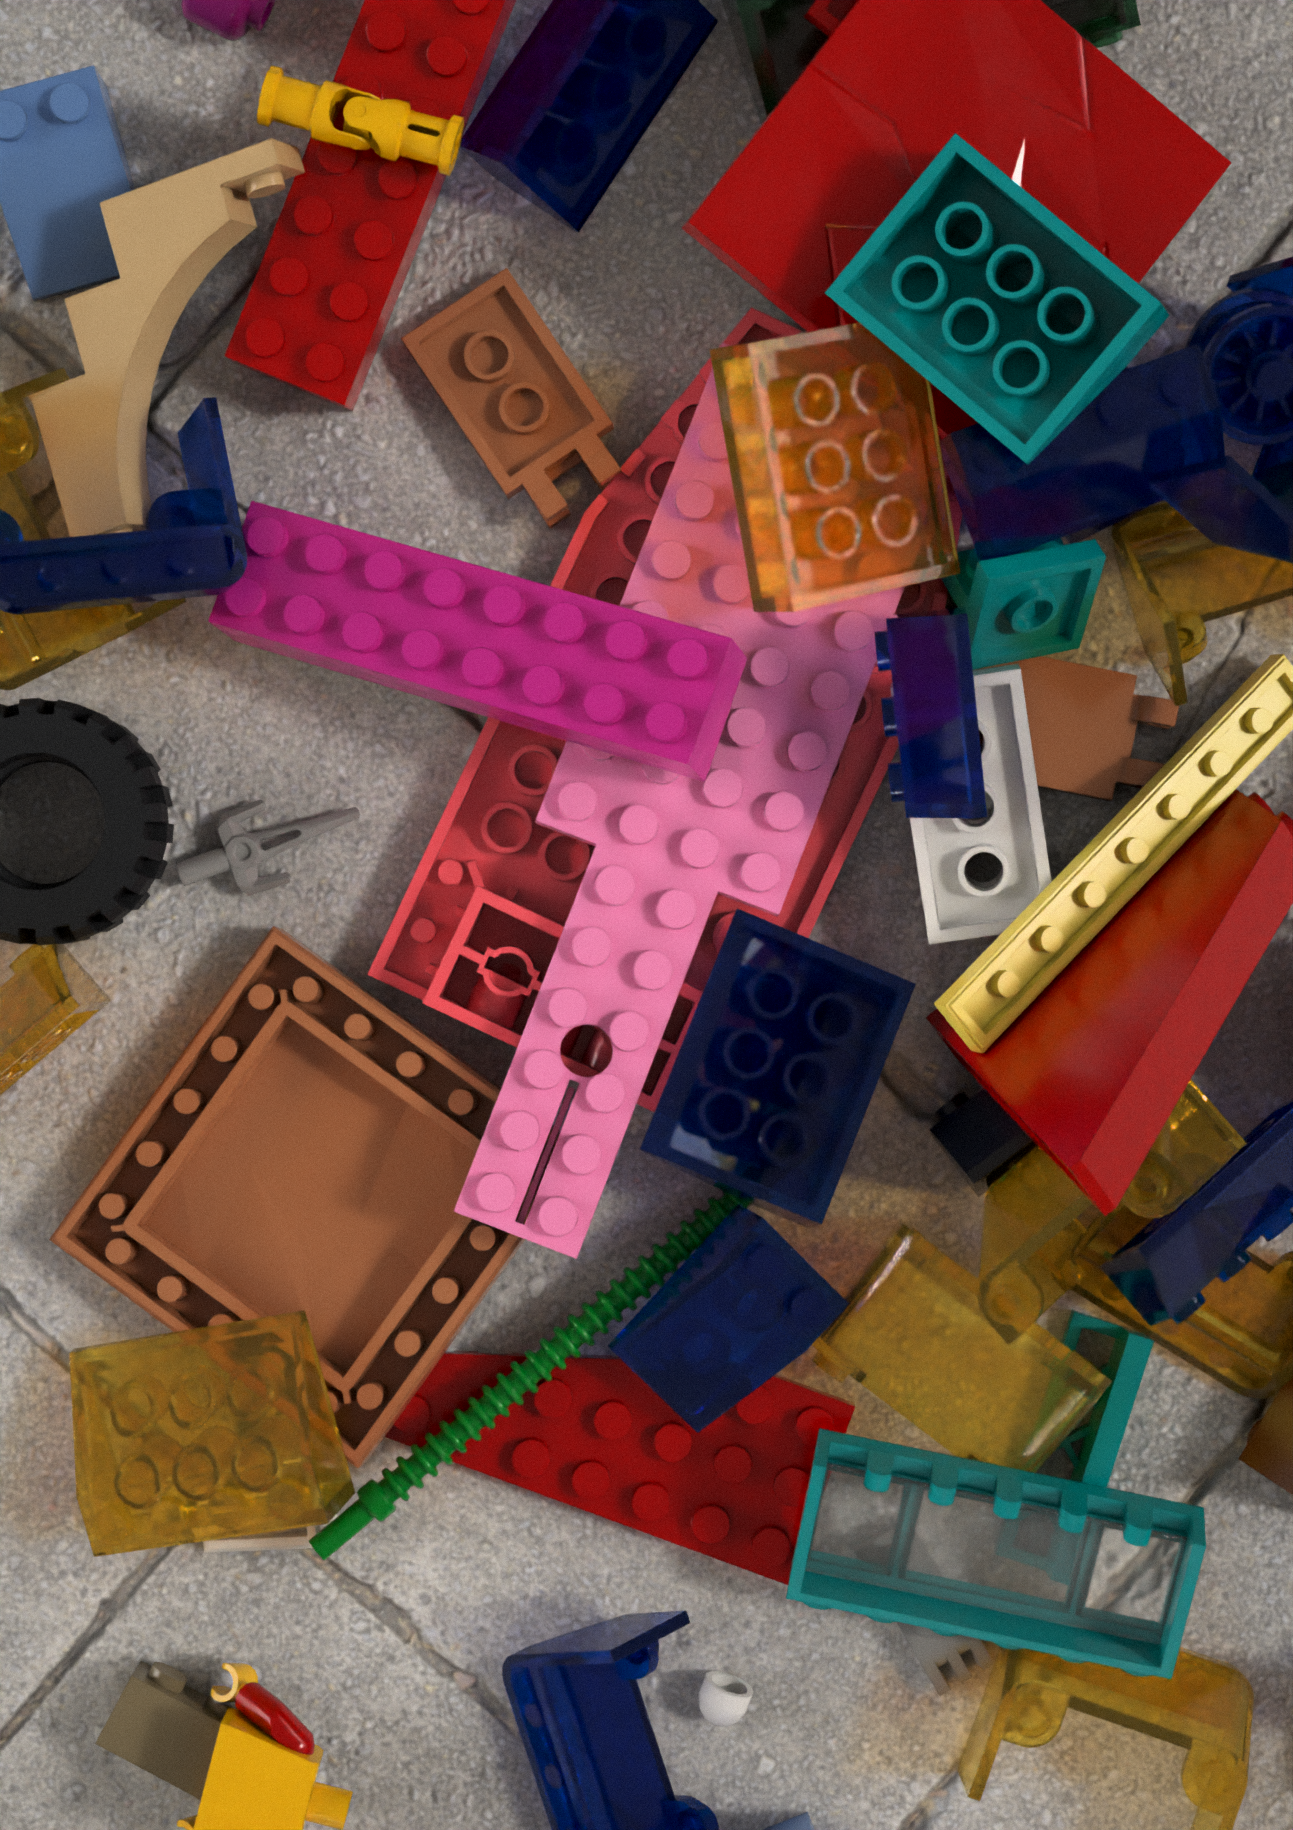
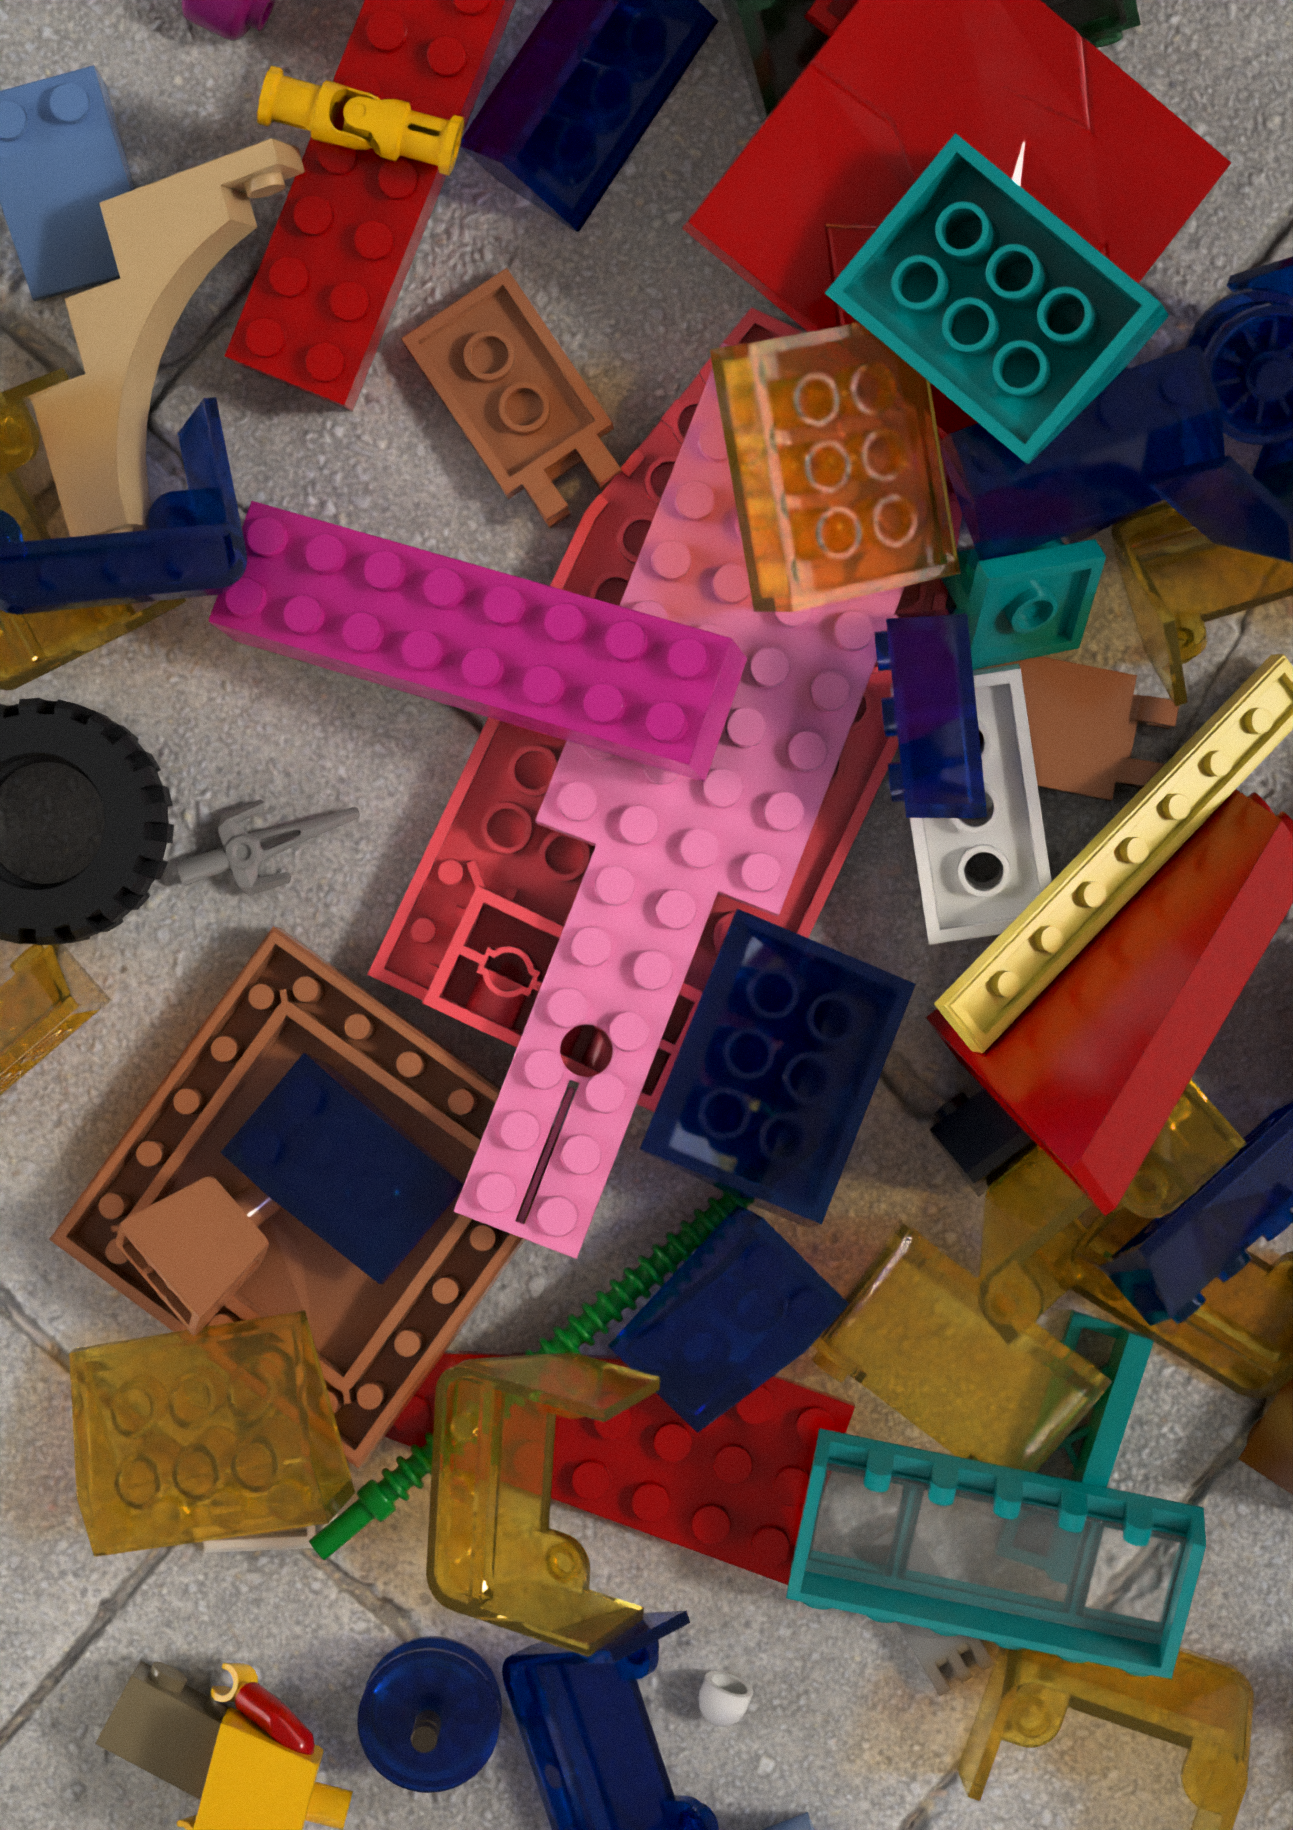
(198, 1246): none -> nougat torso
(342, 1167): none -> clear blue slope
(430, 1714): none -> clear blue wheel
(493, 1496): none -> clear yellow windscreen

